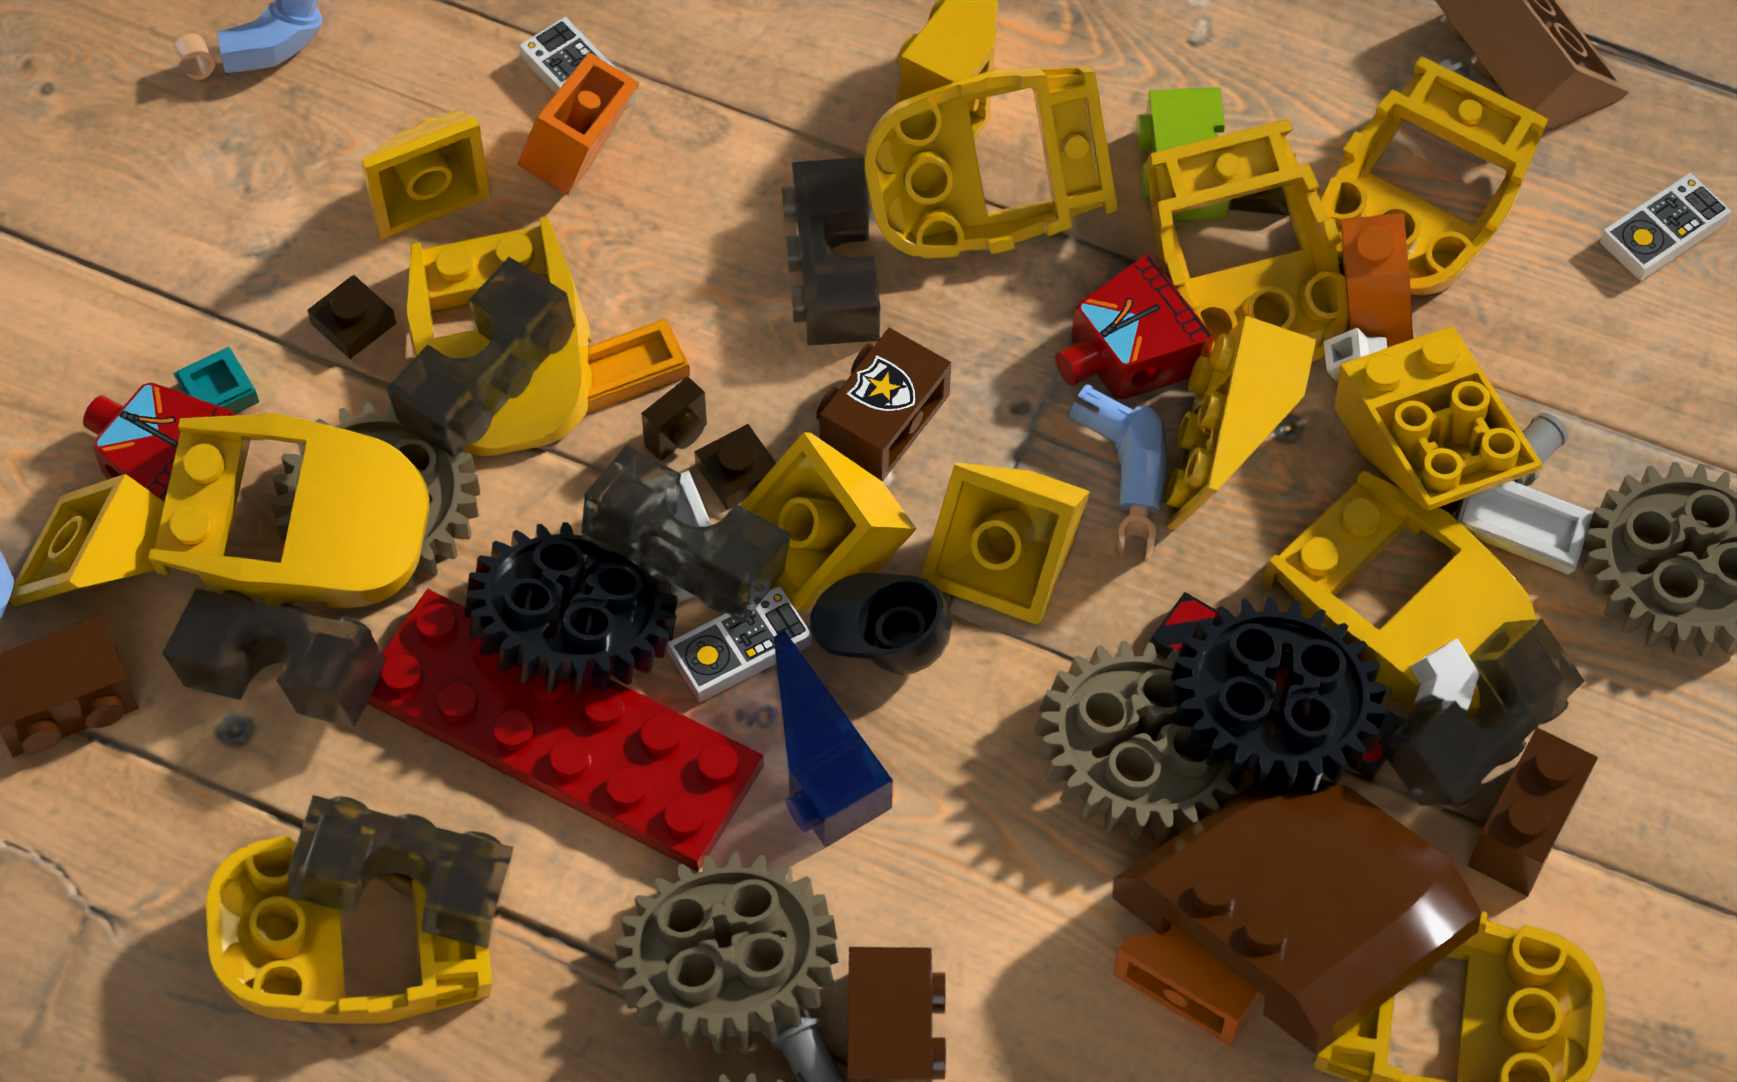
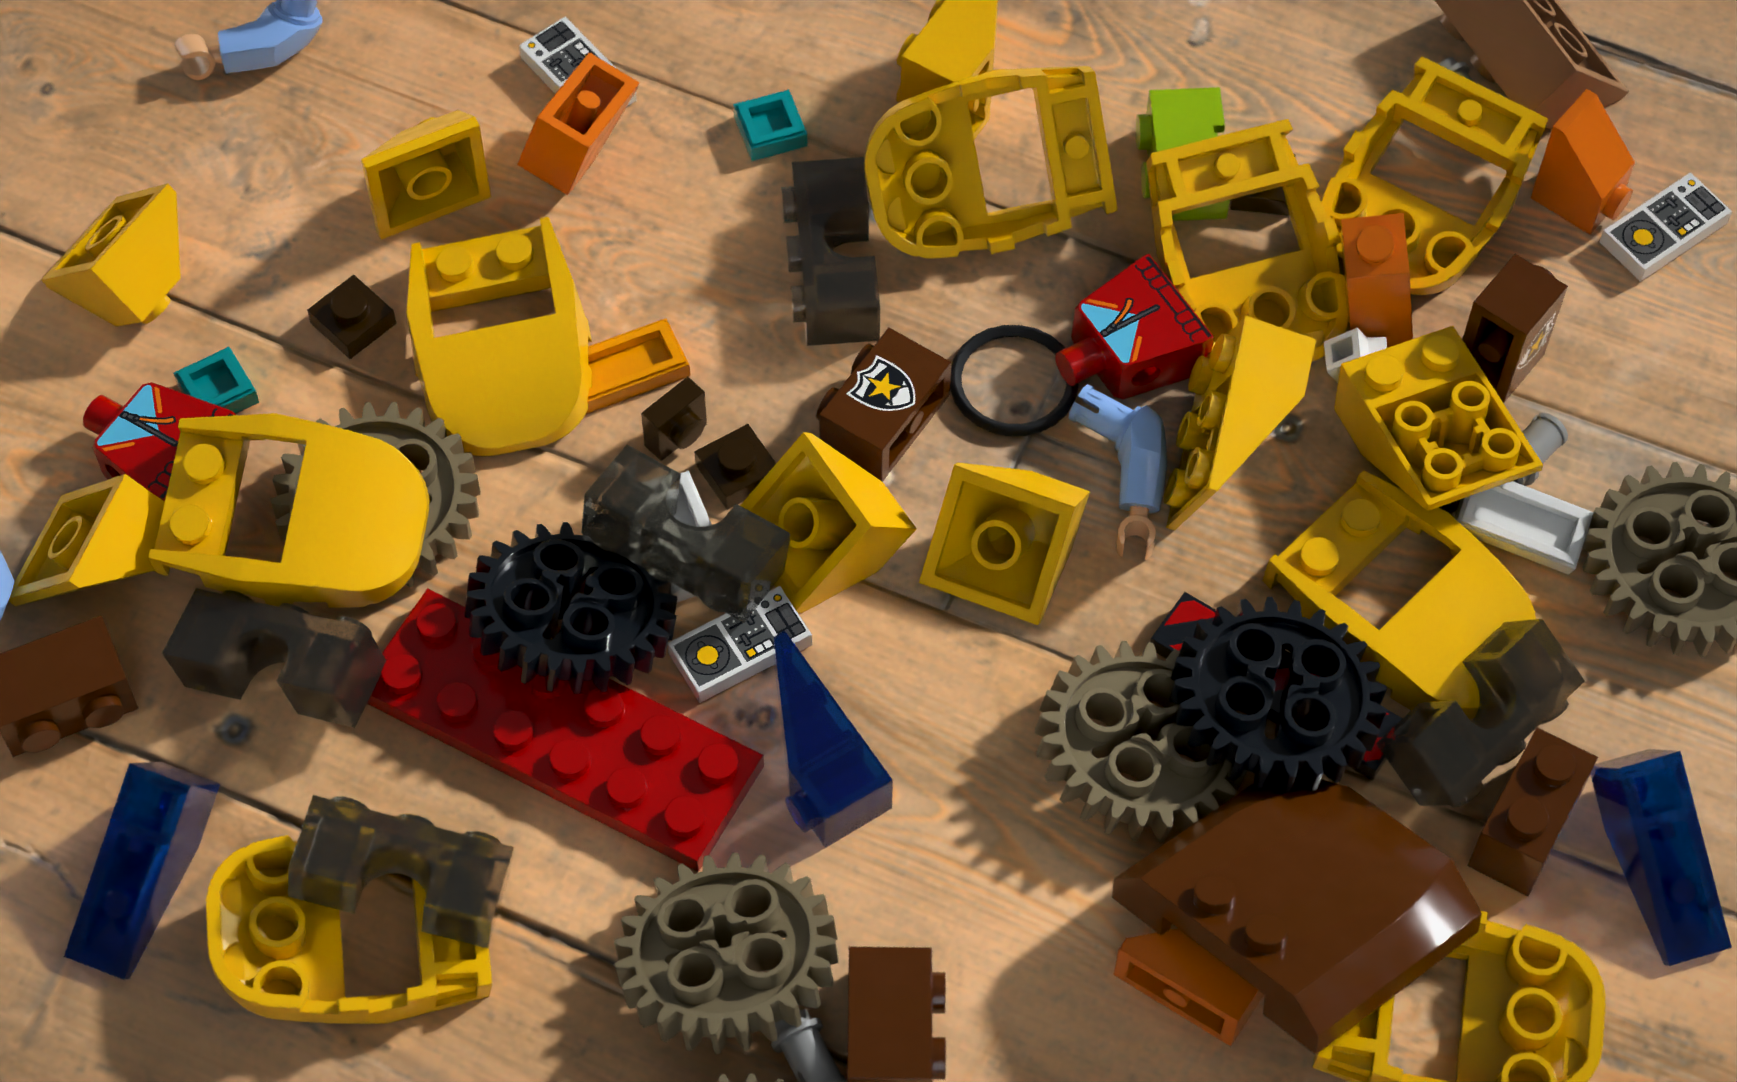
(124, 259): none -> yellow slope
(140, 864): none -> clear blue slope
(457, 397): clear smoke arch -> none
(770, 125): none -> teal tile
(883, 618): black cap -> none
(1000, 427): none -> black tyre
(1446, 675): white piece -> none
(1513, 323): none -> reddish brown brick
(1585, 167): none -> orange slope
(1662, 851): none -> clear blue slope

